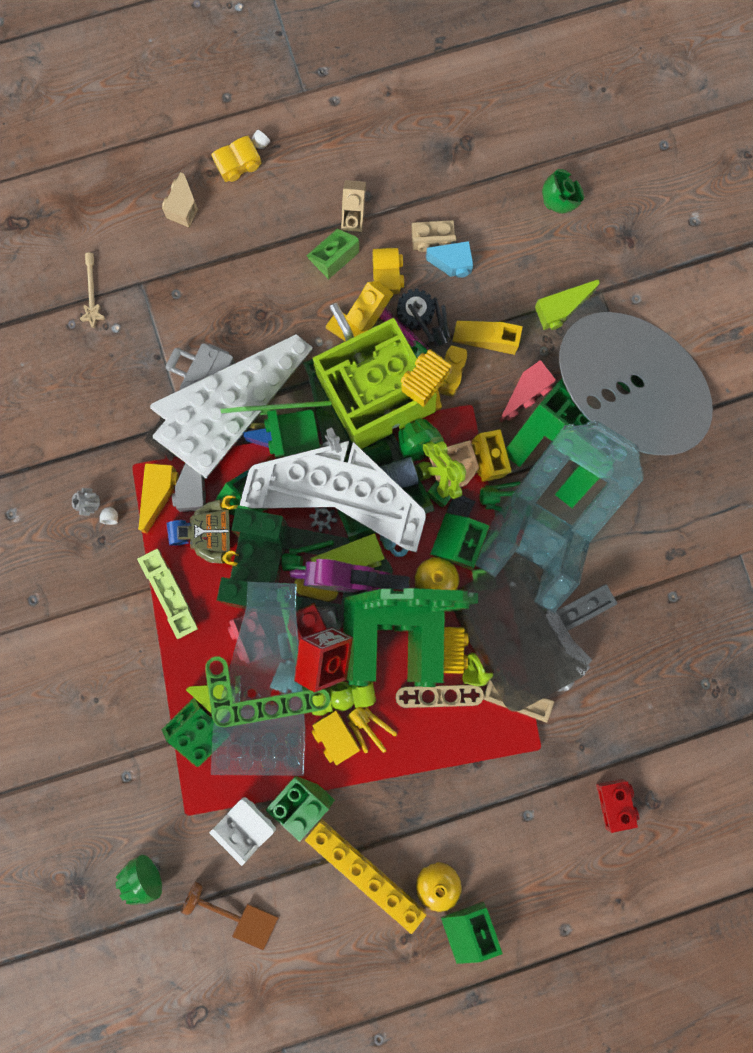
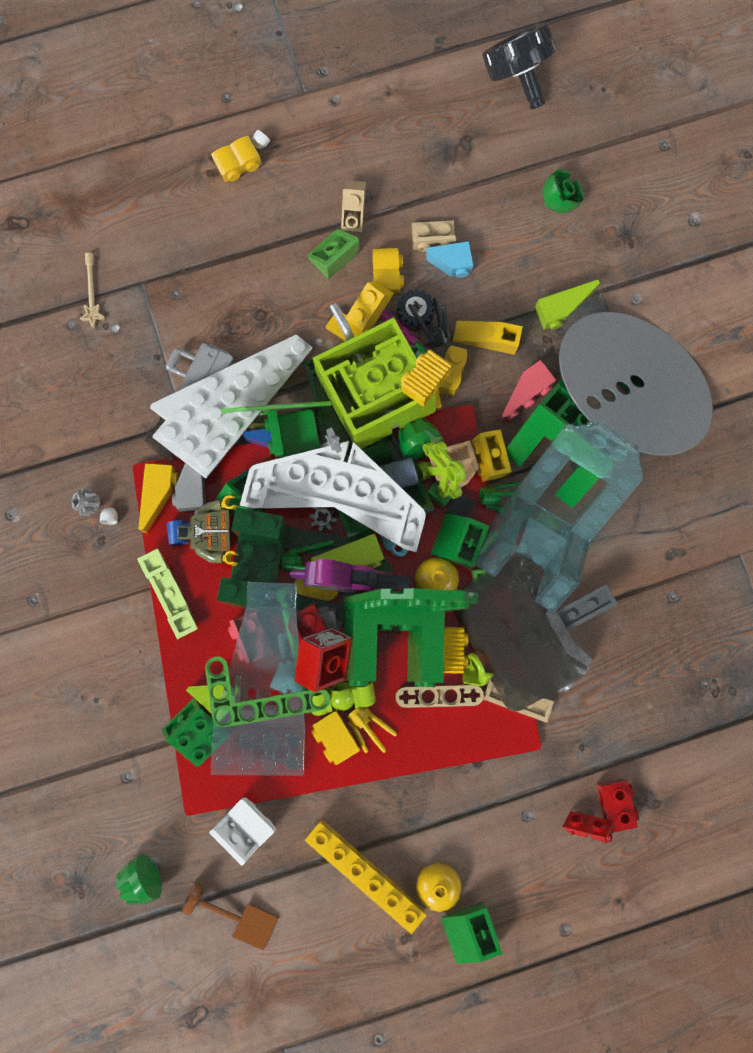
(180, 203): tan slope -> none
(300, 806): green slope -> none
(519, 57): none -> black wheel
(586, 825): none -> red hinge

